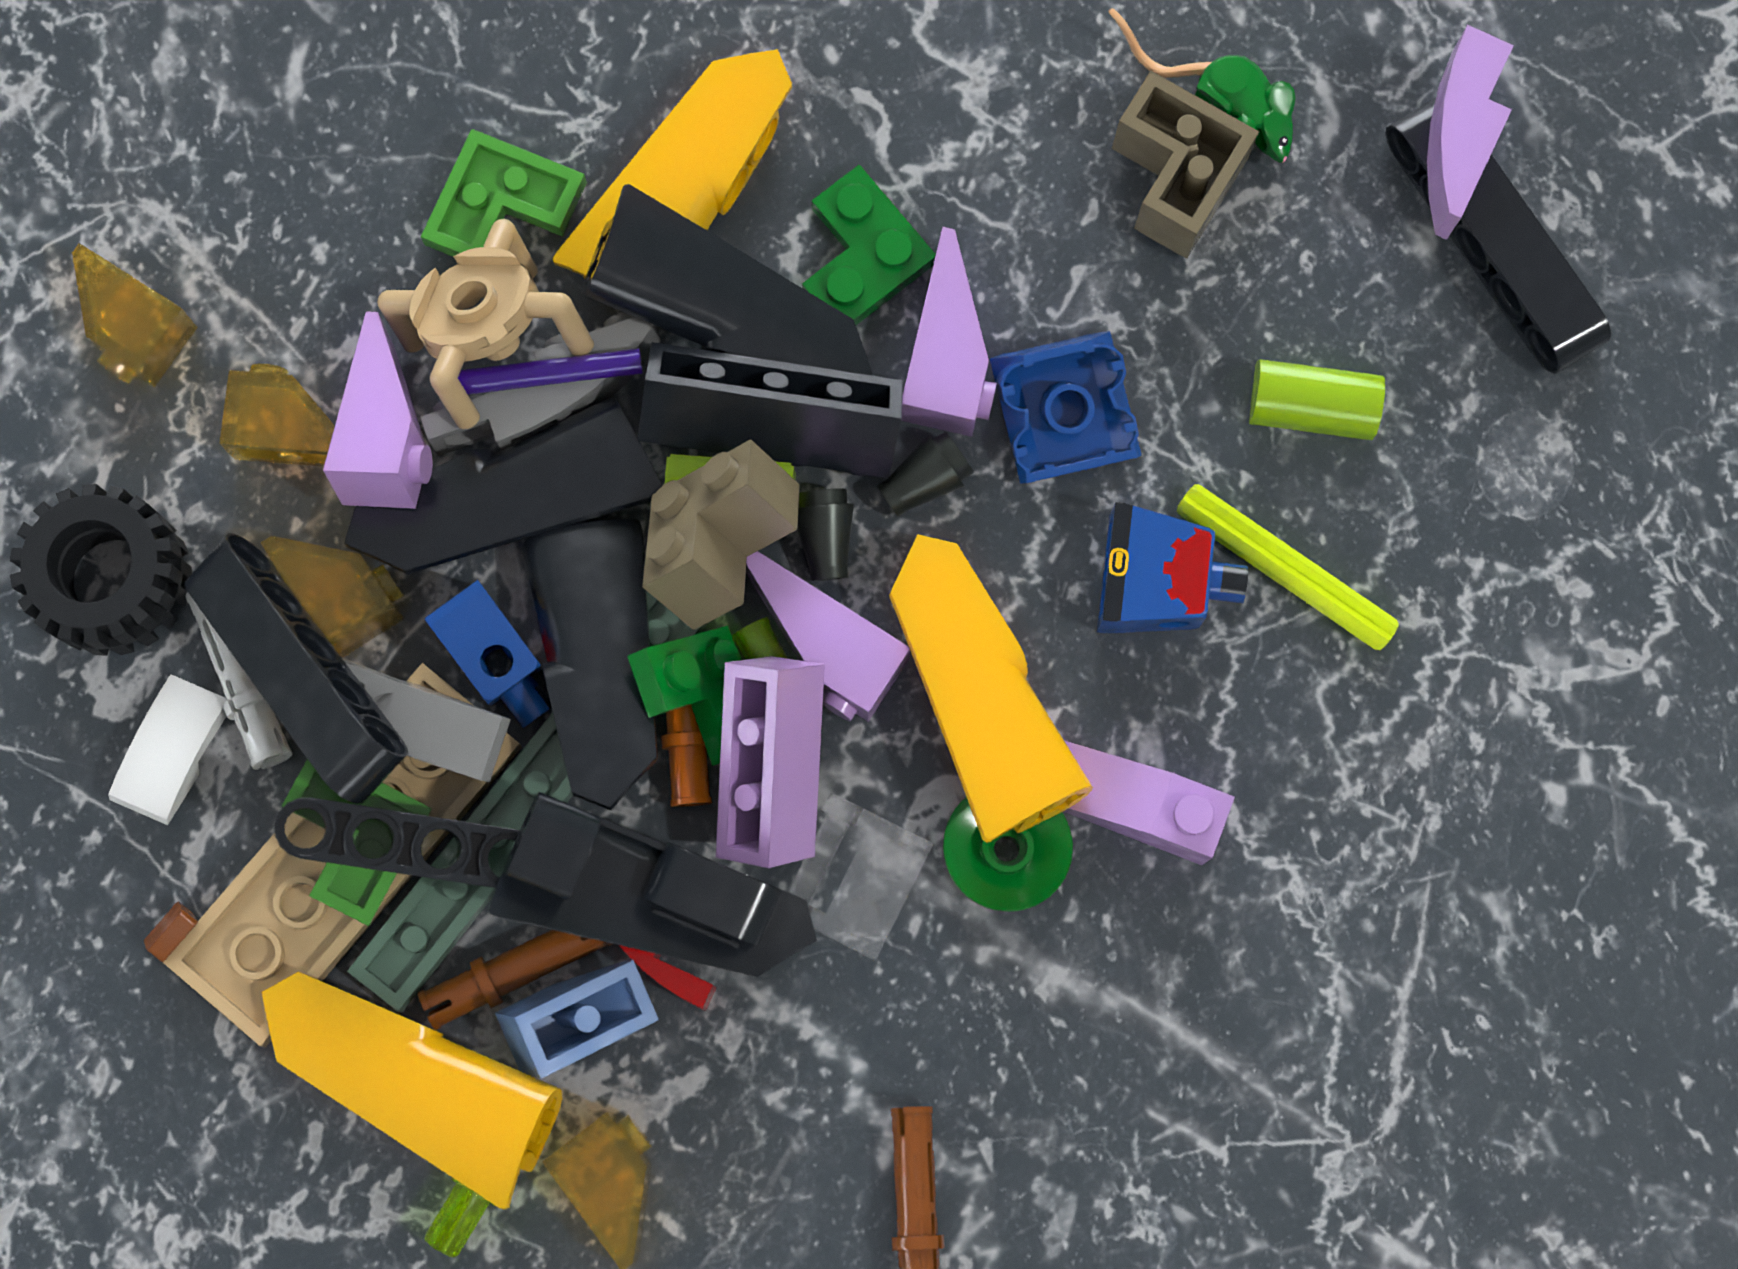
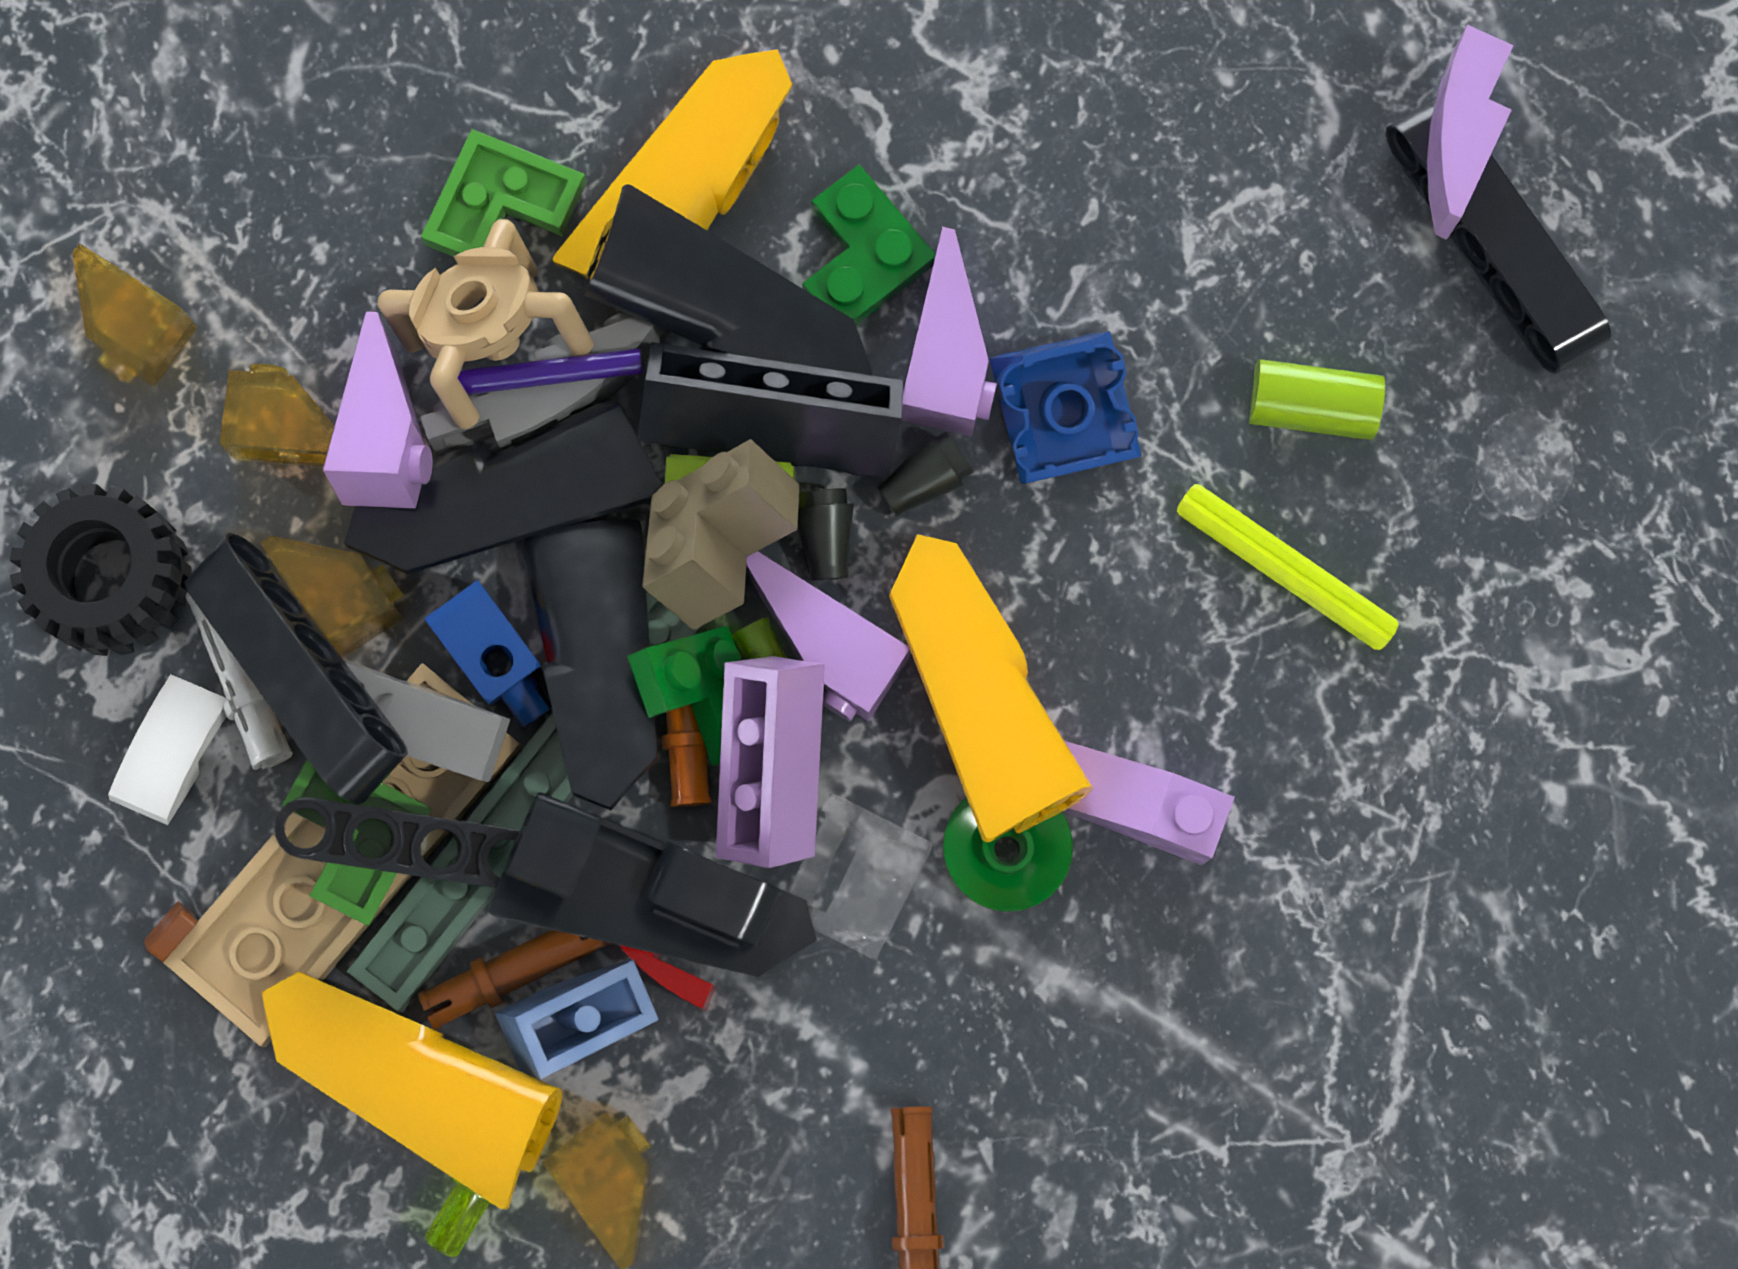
(1161, 573): blue torso -> none
(1192, 152): dark tan brick -> none
(1237, 89): green animal -> none

